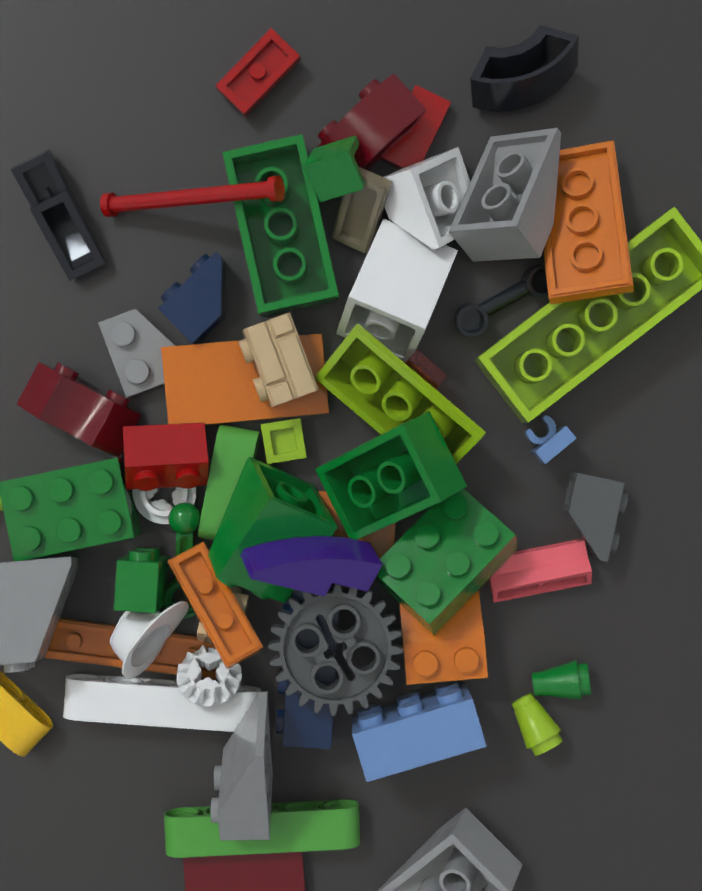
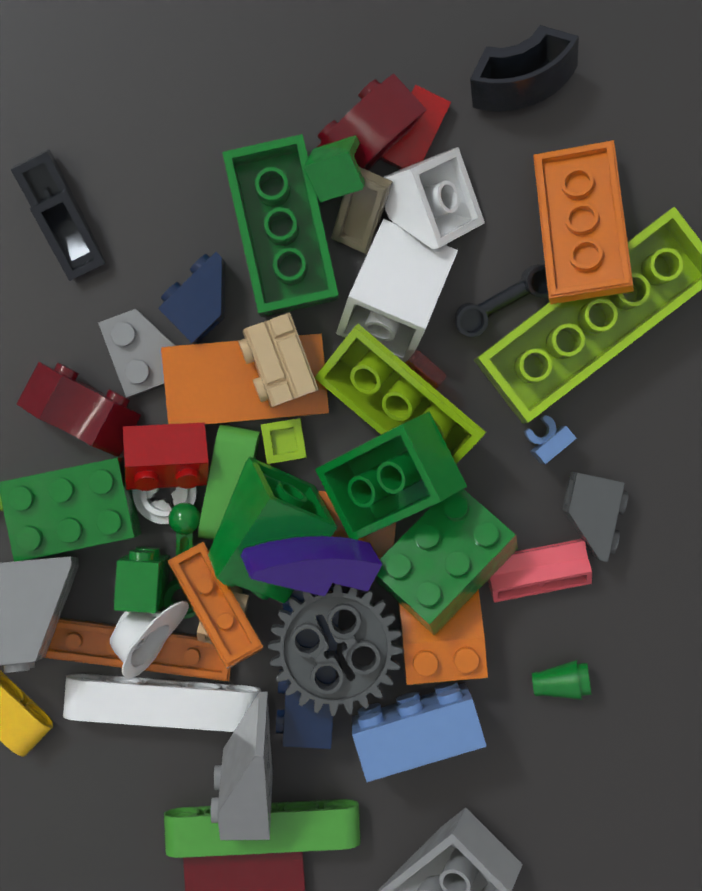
(207, 691): white gear -> none
(258, 72): red plate -> none
(272, 189): red bar -> none
(510, 198): light grey slope -> none
(536, 725): lime cone -> none

